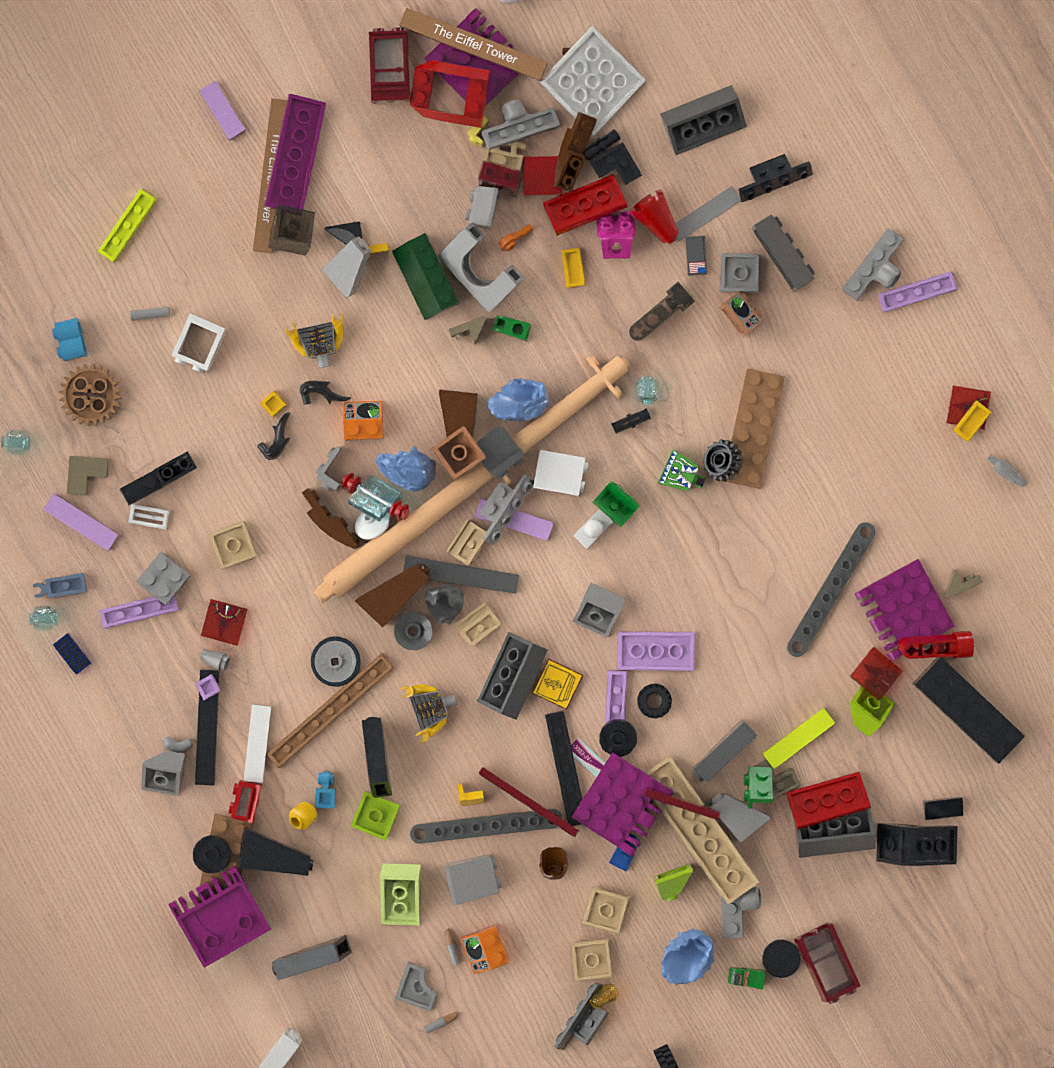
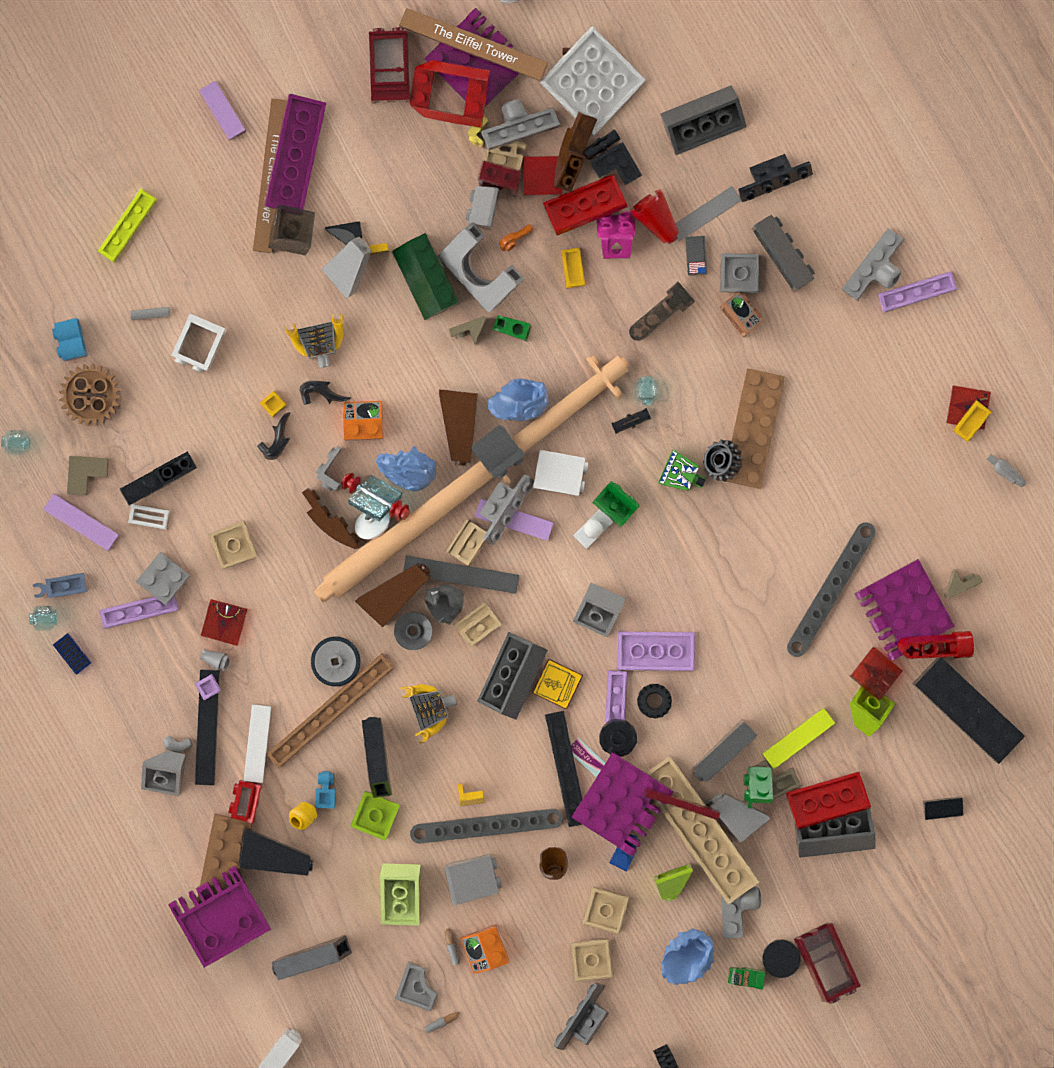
(211, 854): black tile -> none
(458, 453): nougat slope -> none
(528, 802): dark red tile -> none
(604, 996): clear yellow cone -> none
(916, 844): black bracket -> none

